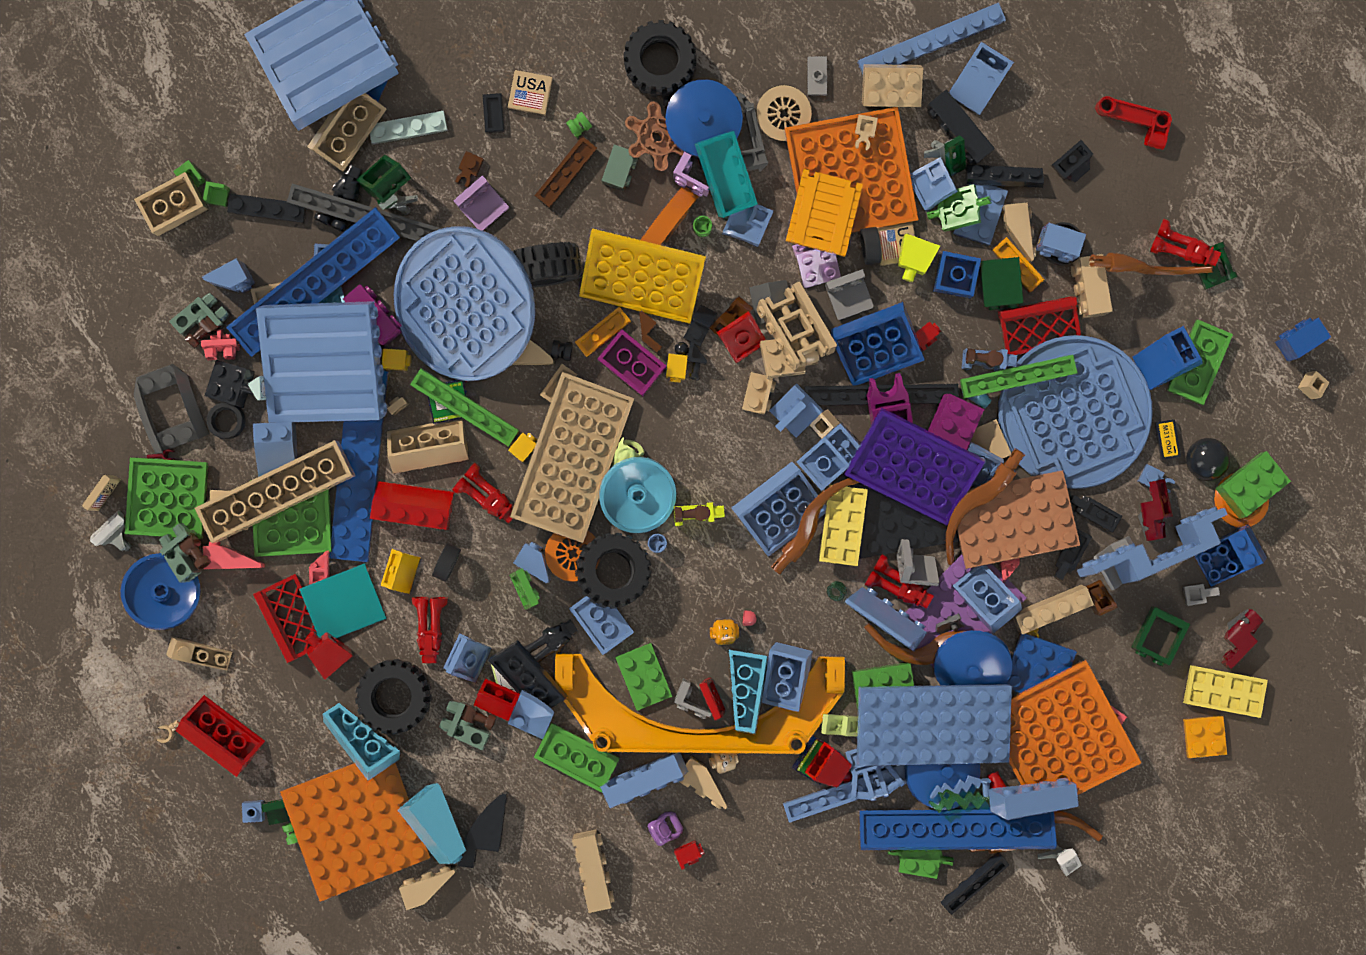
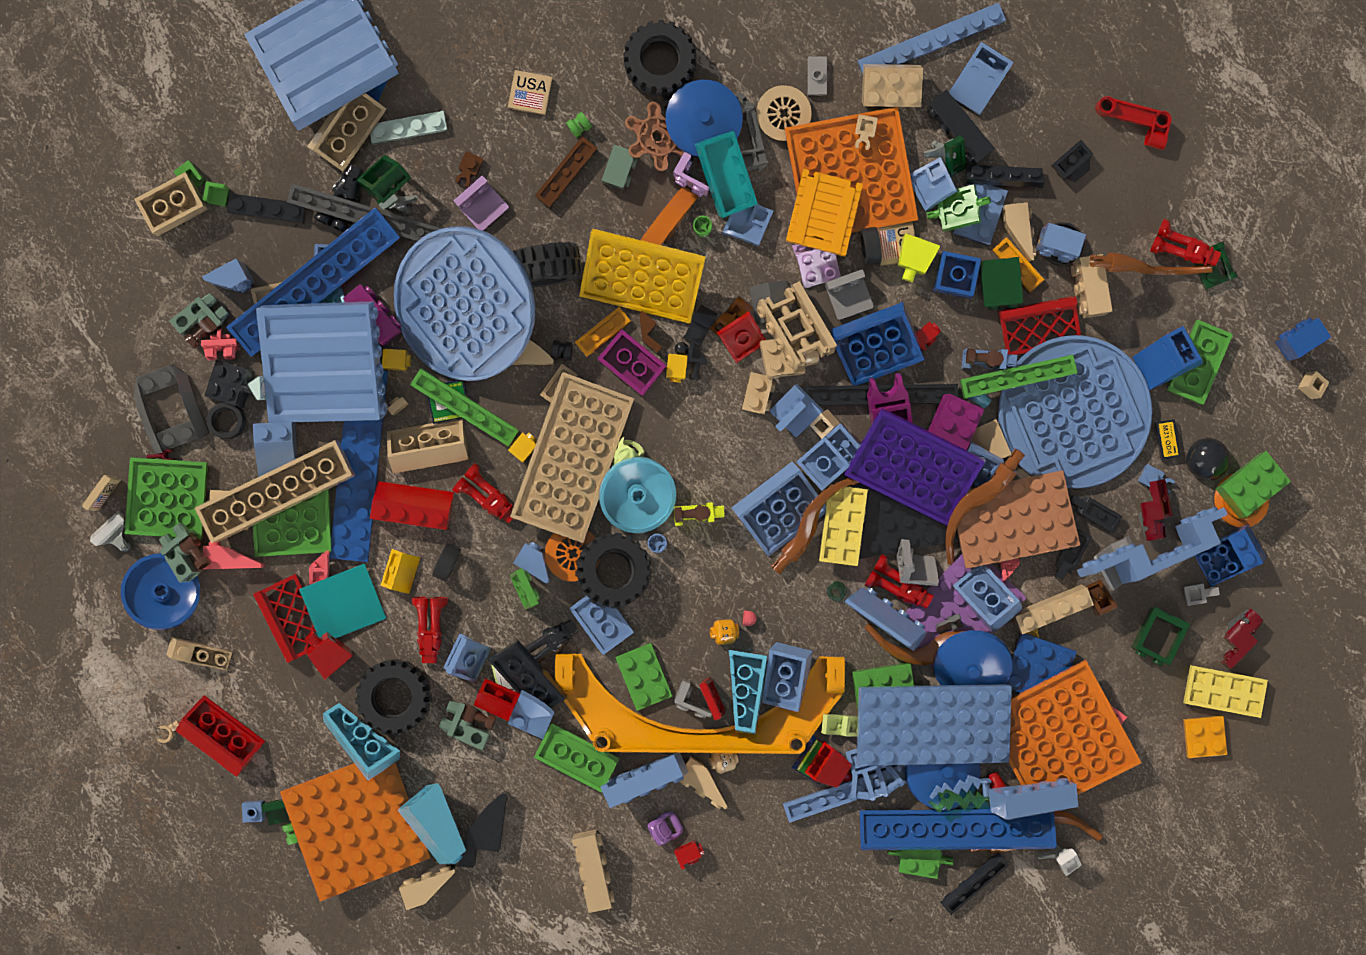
(493, 113): black tile -> none

